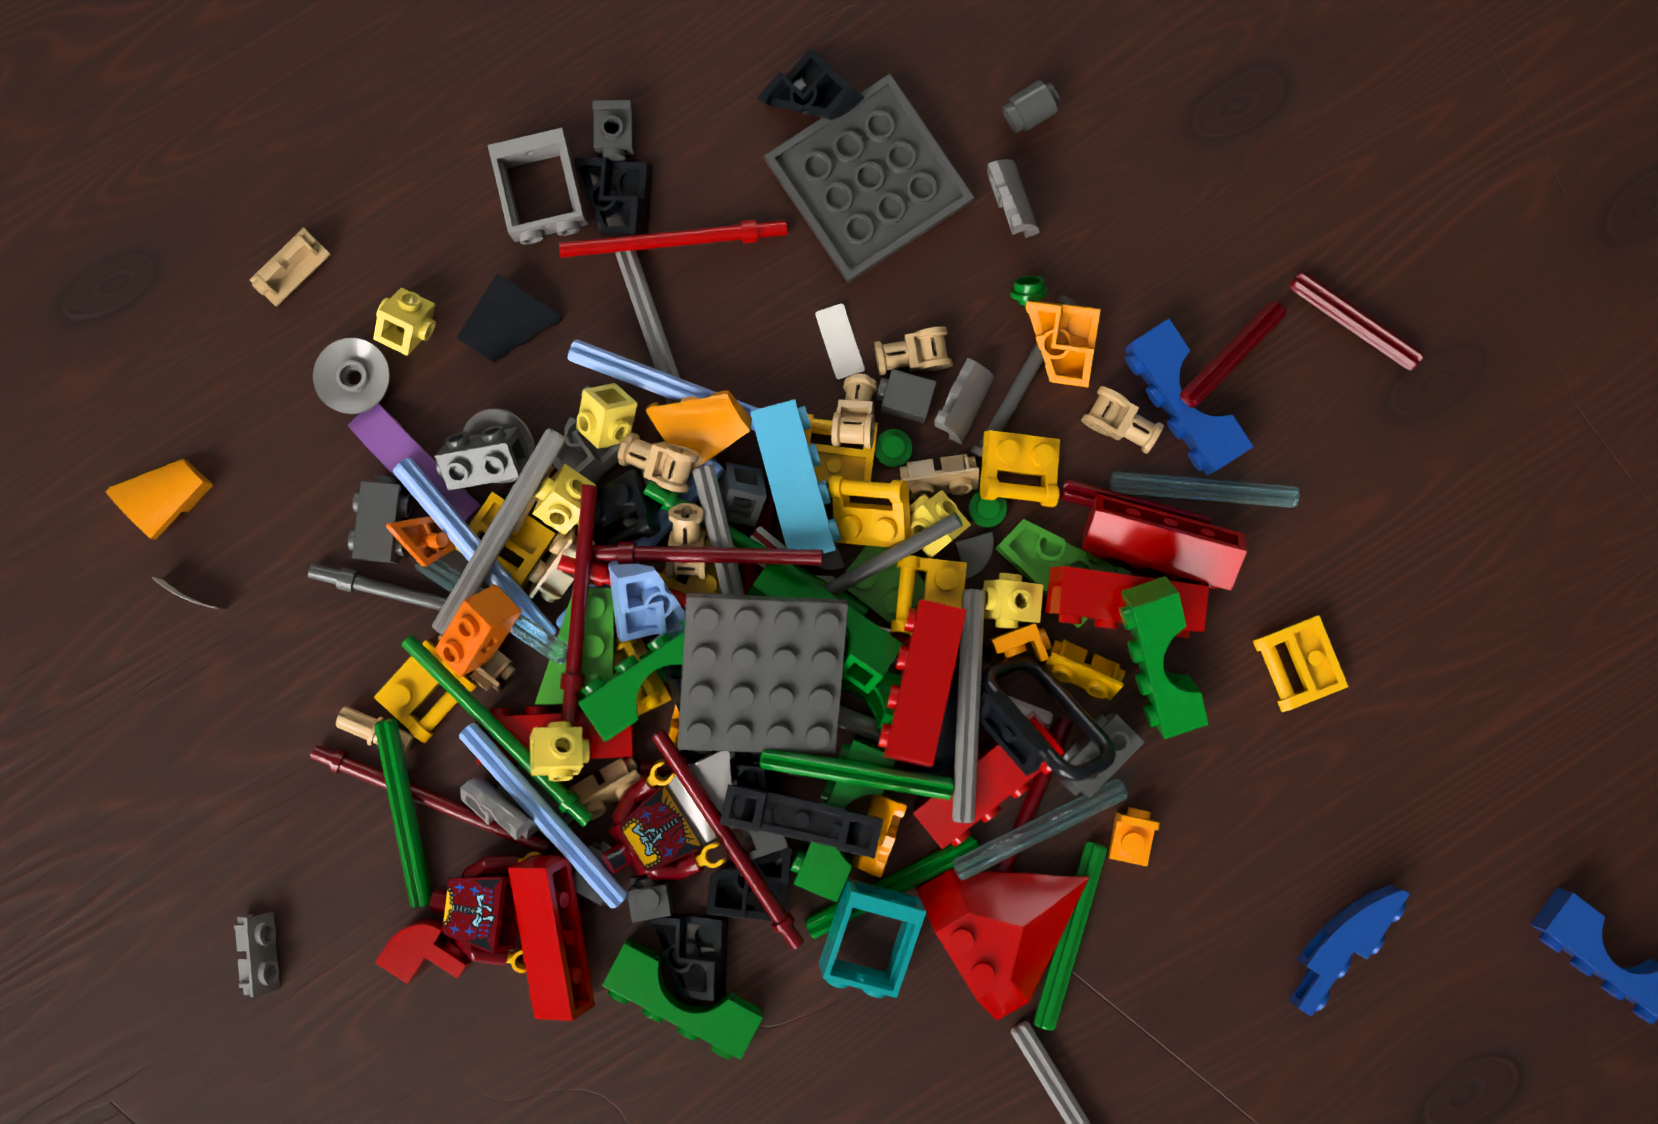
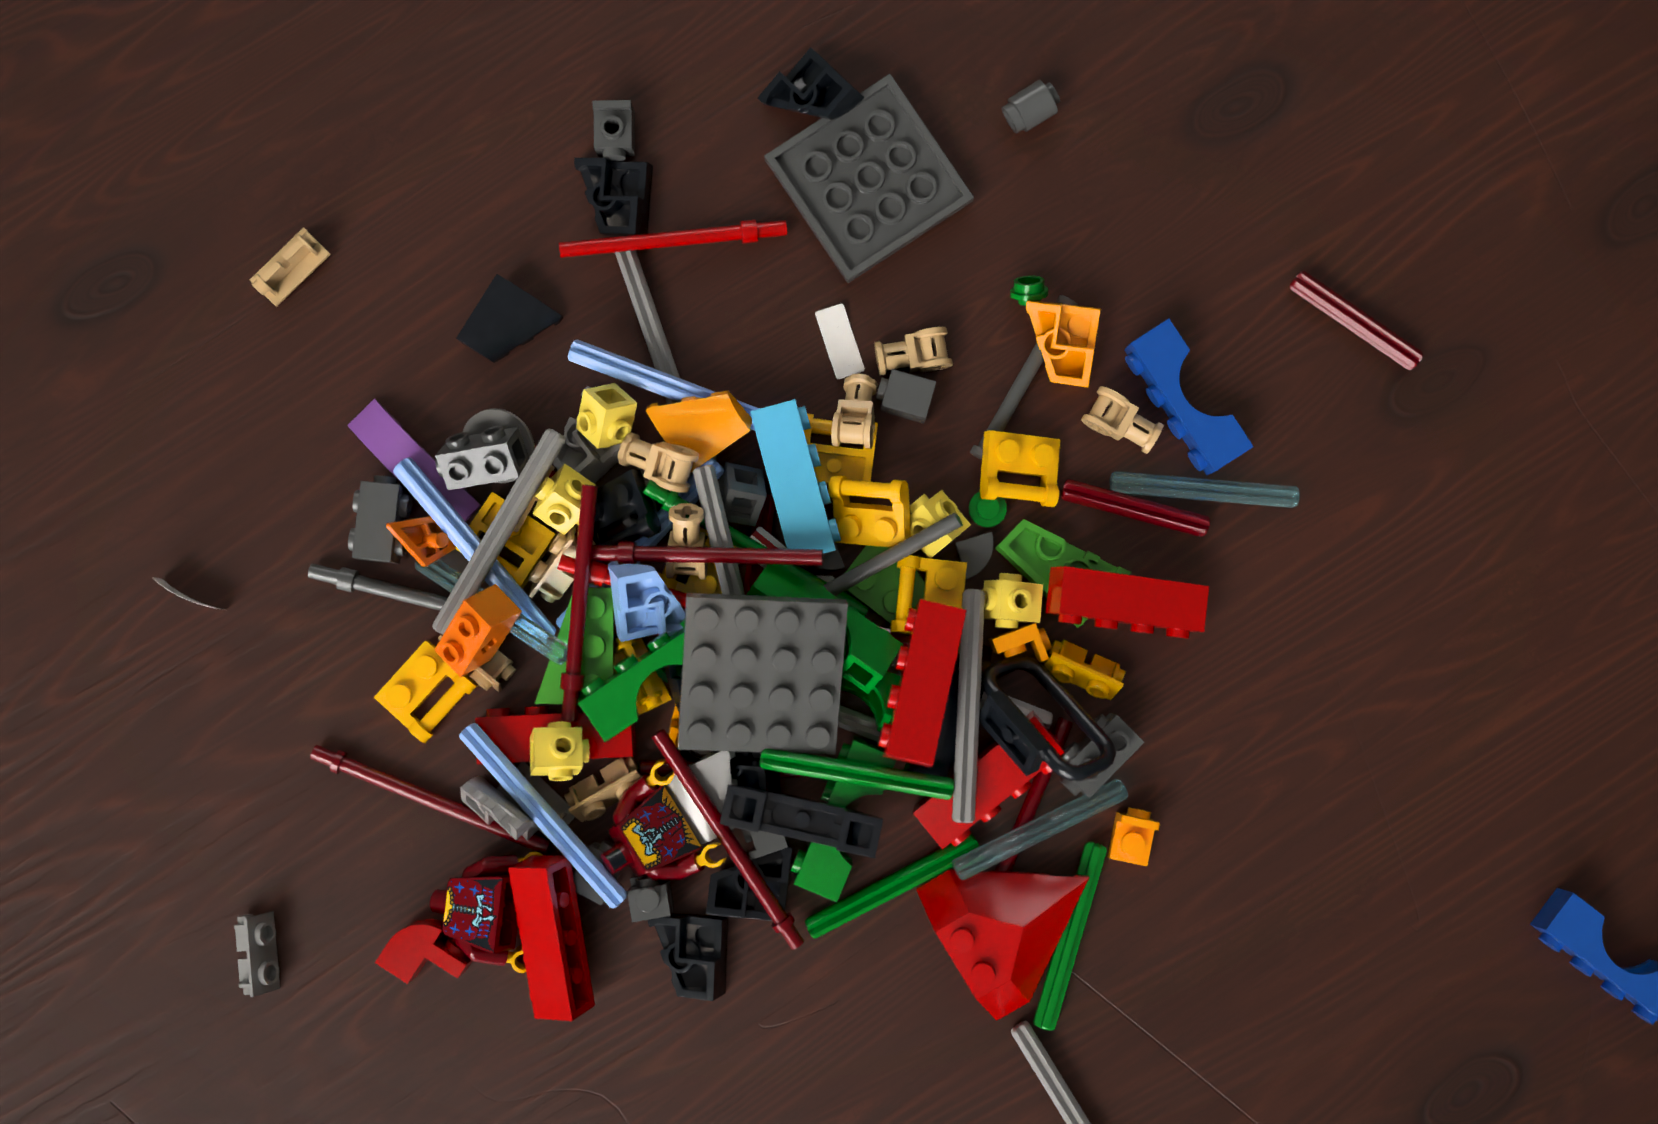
(160, 496): light orange slope -> none
(334, 370): light grey dish -> none
(363, 726): tan axle -> none
(403, 812): green axle -> none
(404, 321): light yellow brick -> none
(529, 150): light grey window -> none
(567, 800): green bar -> none
(724, 1024): green arch -> none
(885, 903): teal window -> none
(891, 812): light orange slope -> none
(893, 448): green plate -> none
(957, 476): tan hinge -> none
(964, 401): light grey slope -> none
(1012, 197): light grey slope -> none
(1155, 618): green arch -> none
(1164, 542): red brick -> none
(1232, 354): dark red axle -> none
(1312, 658): yellow plate -> none
(1354, 929): blue slope -> none

